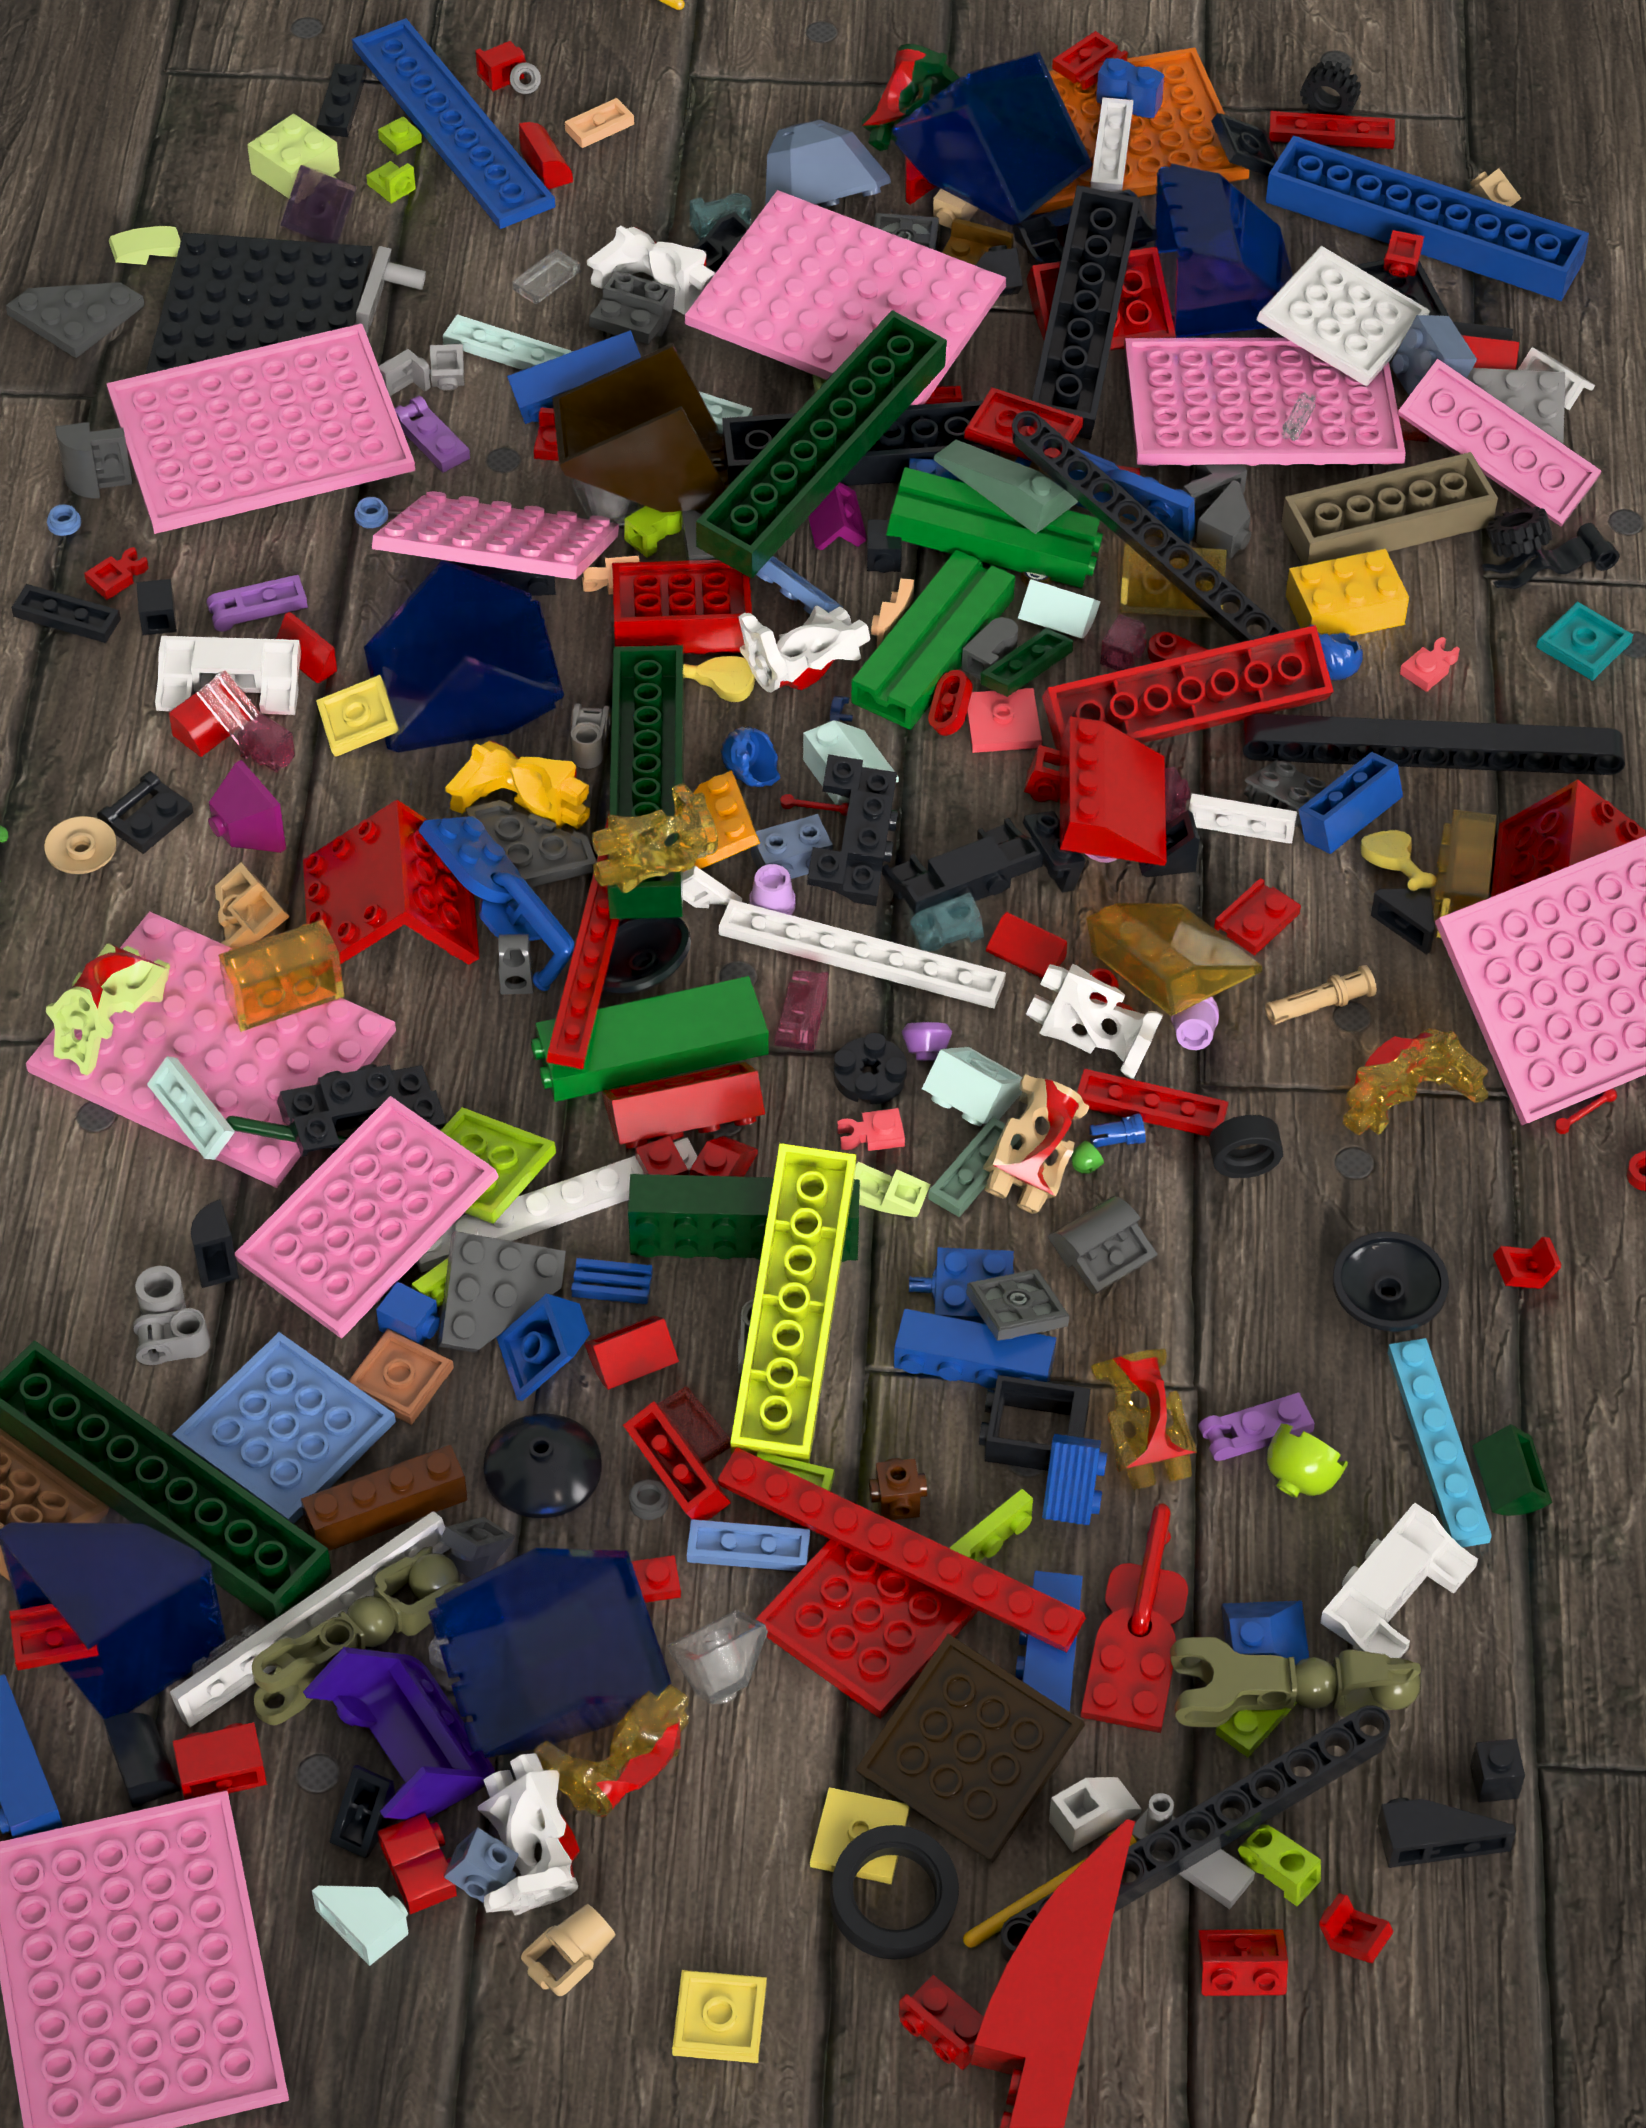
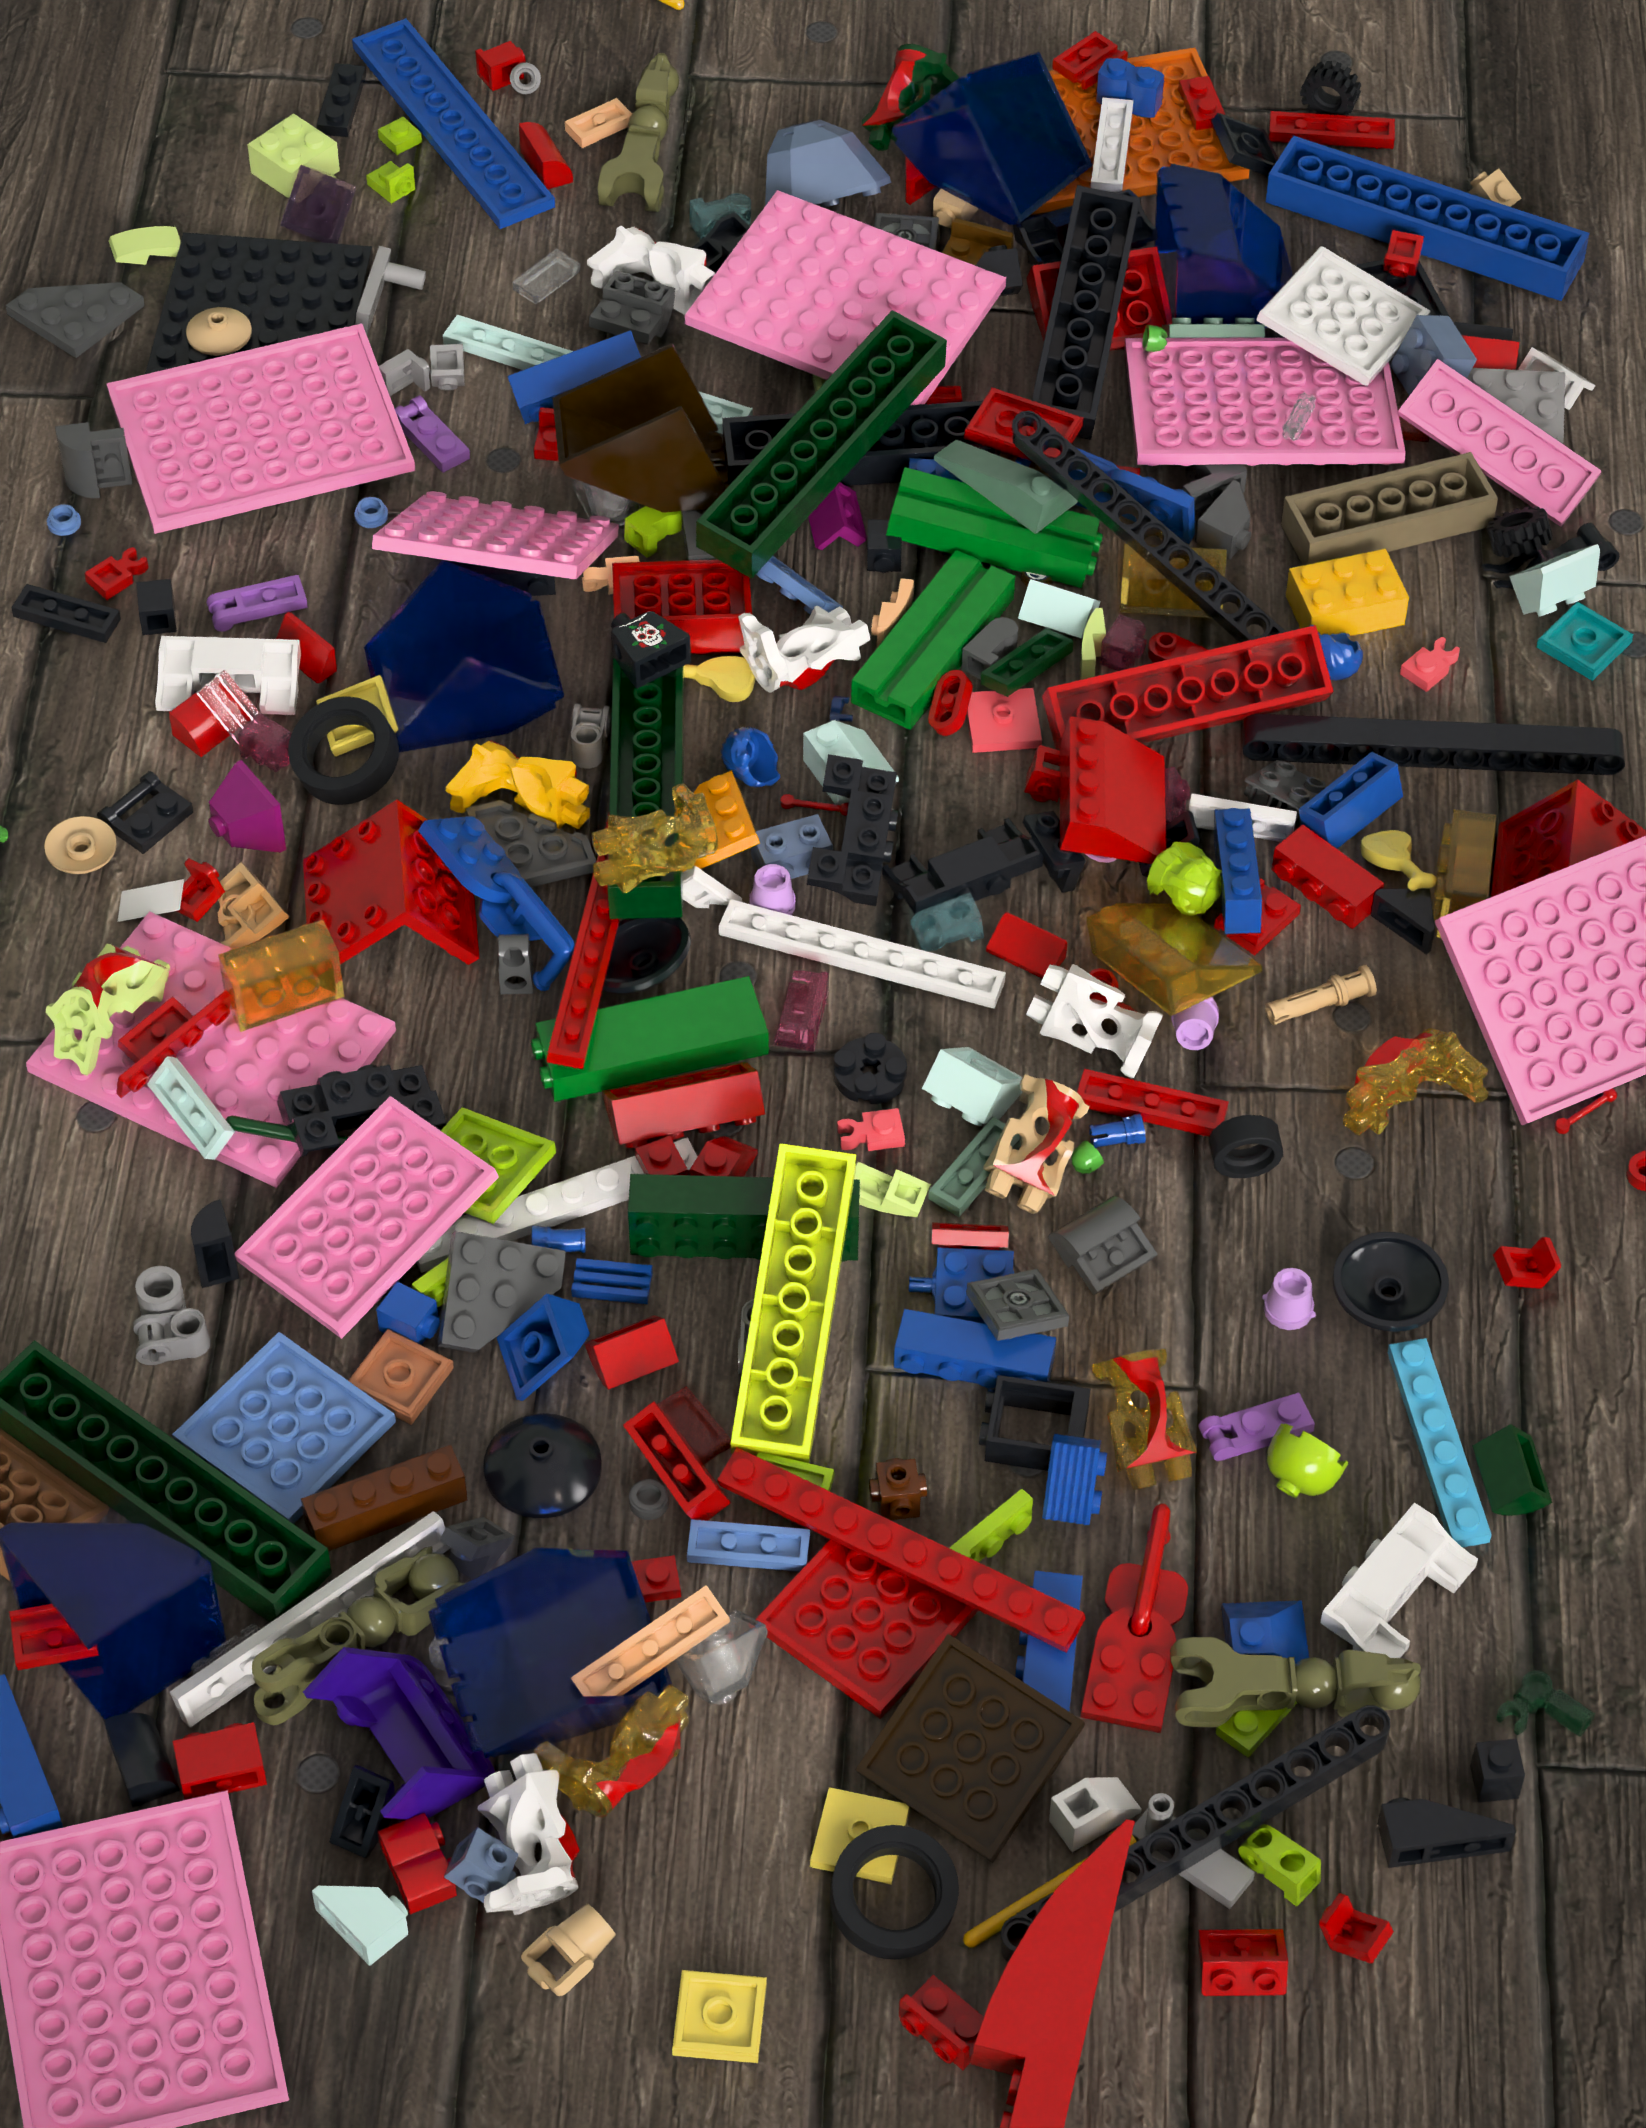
(154, 898): none -> white sticker
(164, 1035): none -> red bracket
(200, 890): none -> red bracket
(218, 331): none -> tan dish
(322, 720): none -> black tyre
(562, 1239): none -> blue pin
(637, 164): none -> olive piece
(648, 647): none -> black torso
(653, 1646): none -> light nougat plate
(926, 1039): medium lavender cone -> none
(958, 1235): none -> plate
(1092, 643): none -> yellowish green slope
(1154, 338): none -> bright green hinge
(1186, 877): none -> lime helmet
(1200, 101): none -> red plate
(1214, 328): none -> sand green plate
(1239, 871): none -> blue brick
(1289, 1300): none -> lavender piece
(1326, 876): none -> red brick
(1538, 1693): none -> clear green bar
(1557, 580): none -> light aqua slope

